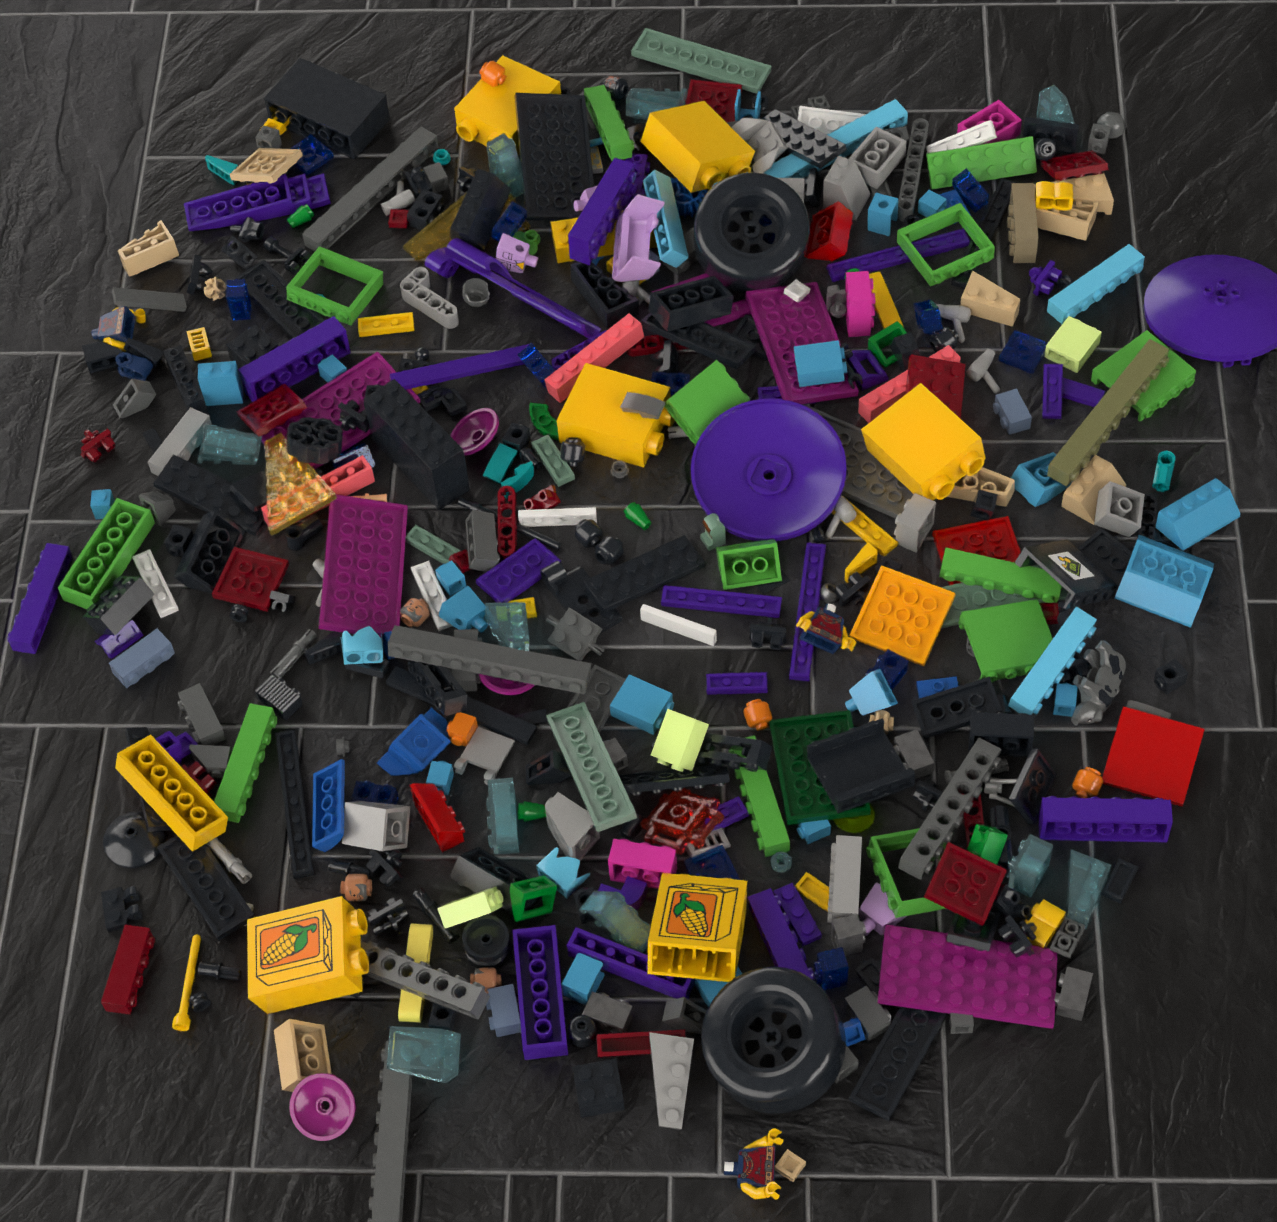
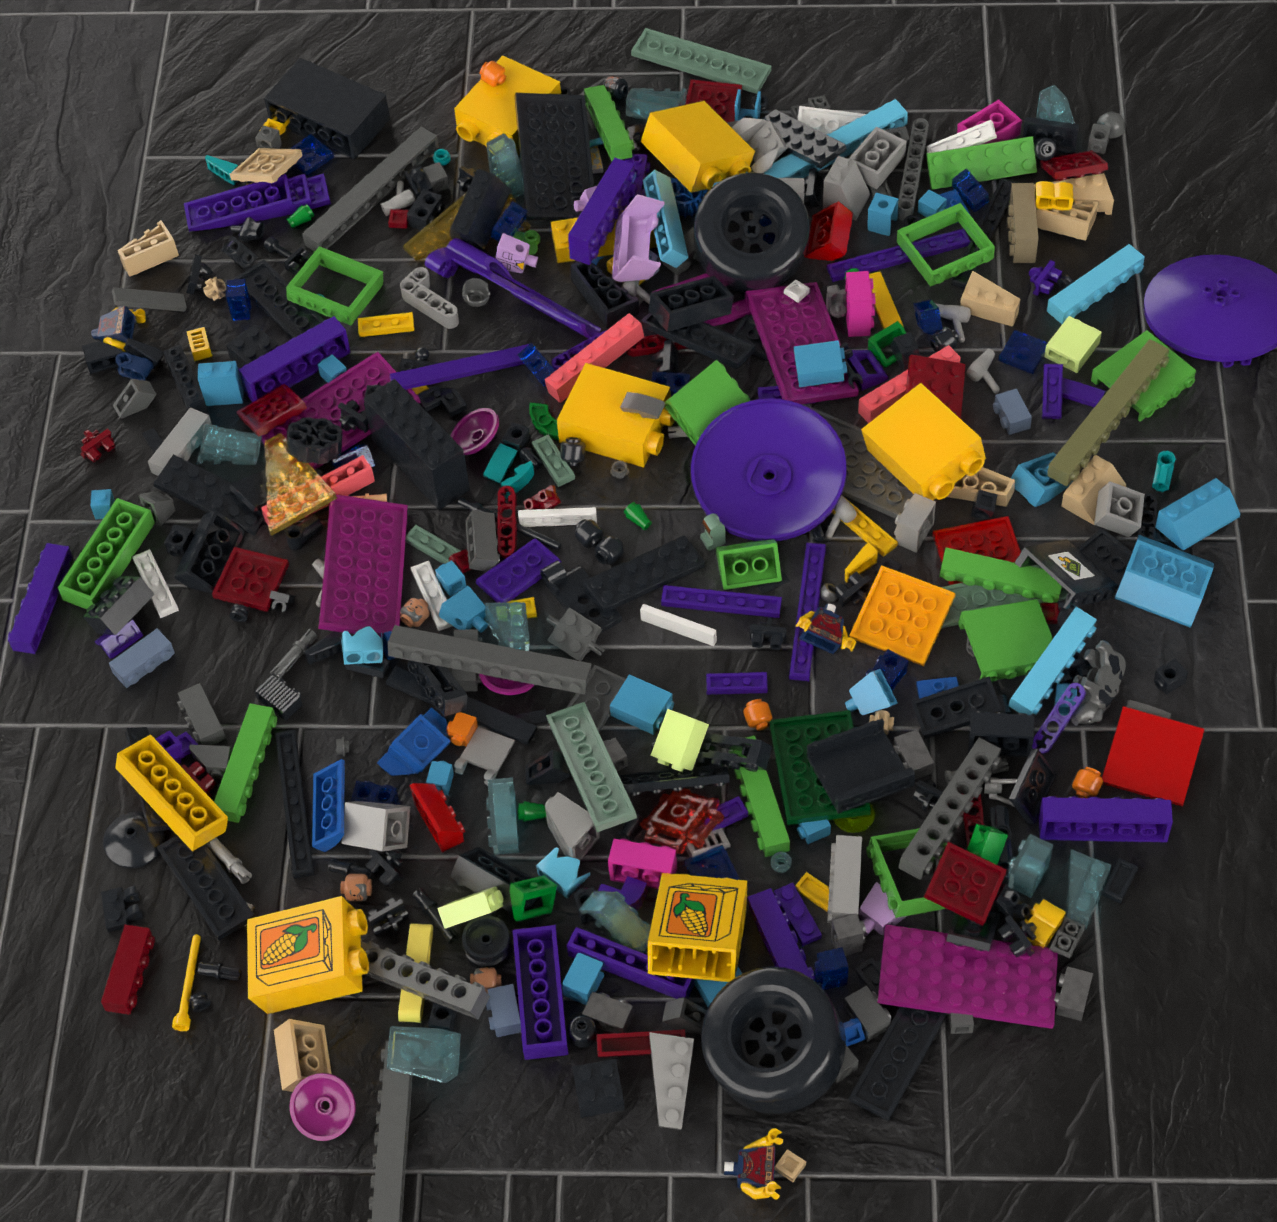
(1060, 719): none -> dark purple beam

